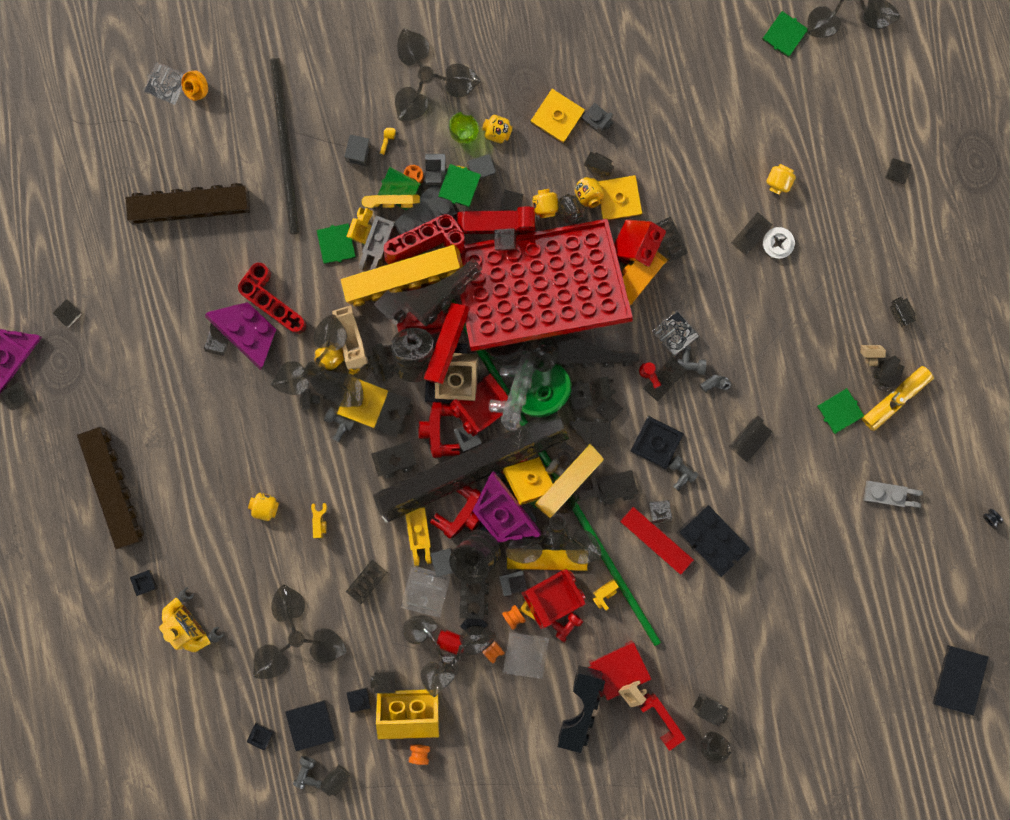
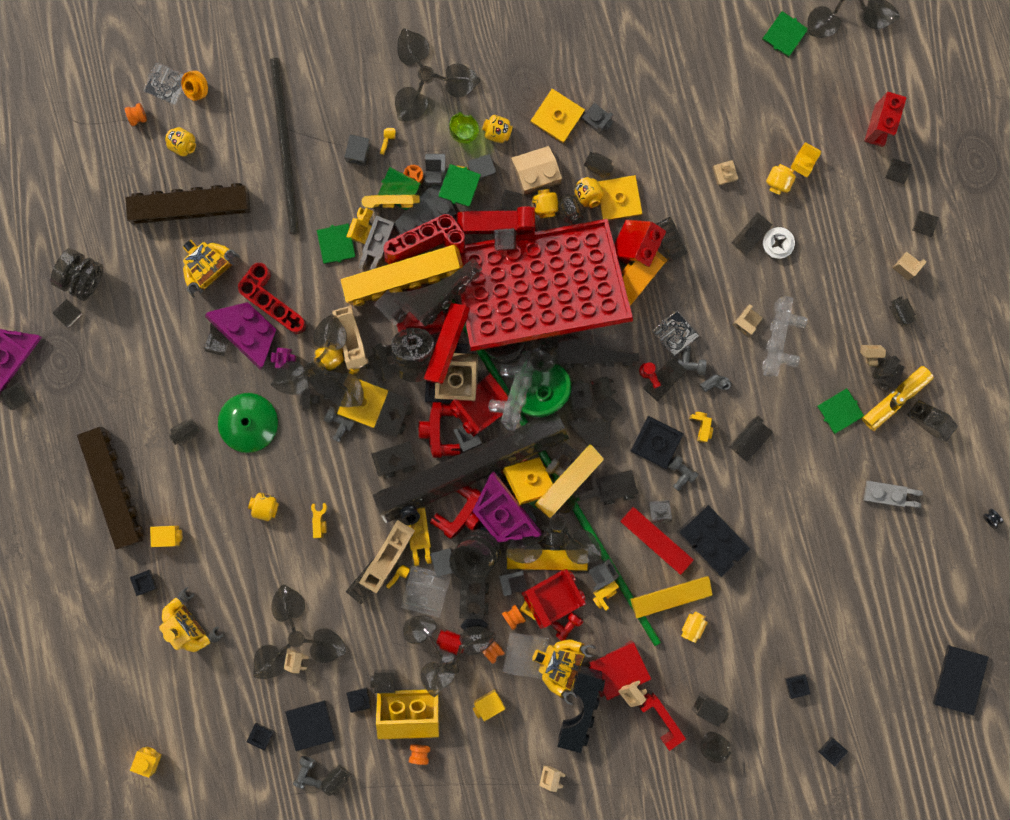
(76, 274): none -> clear smoke wheel
(136, 114): none -> orange wheel
(145, 762): none -> yellow brick
(165, 536): none -> yellow brick
(180, 141): none -> yellow head
(184, 432): none -> clear smoke brick
(205, 264): none -> torso
(261, 426): none -> green dish
(282, 356): none -> magenta gear
(293, 661): none -> tan tile
(387, 557): none -> tan arch
(402, 571): none -> yellow hand
(406, 516): none -> black bush
(488, 705): none -> yellow brick
(537, 170): none -> tan slope
(550, 778): none -> tan tile
(560, 665): none -> torso
(603, 574): none -> dark grey panel
(671, 597): none -> yellow slope
(694, 627): none -> yellow brick
(705, 429): none -> yellow bracket
(725, 173): none -> tan tile
(747, 321): none -> tan panel
(776, 343): none -> clear plate
(797, 686): none -> black plate
(805, 159): none -> yellow bracket
(833, 751): none -> black plate
(885, 118): none -> red panel
(908, 266): none -> tan panel
(925, 223): none -> clear smoke tile
(933, 420): none -> clear smoke slope

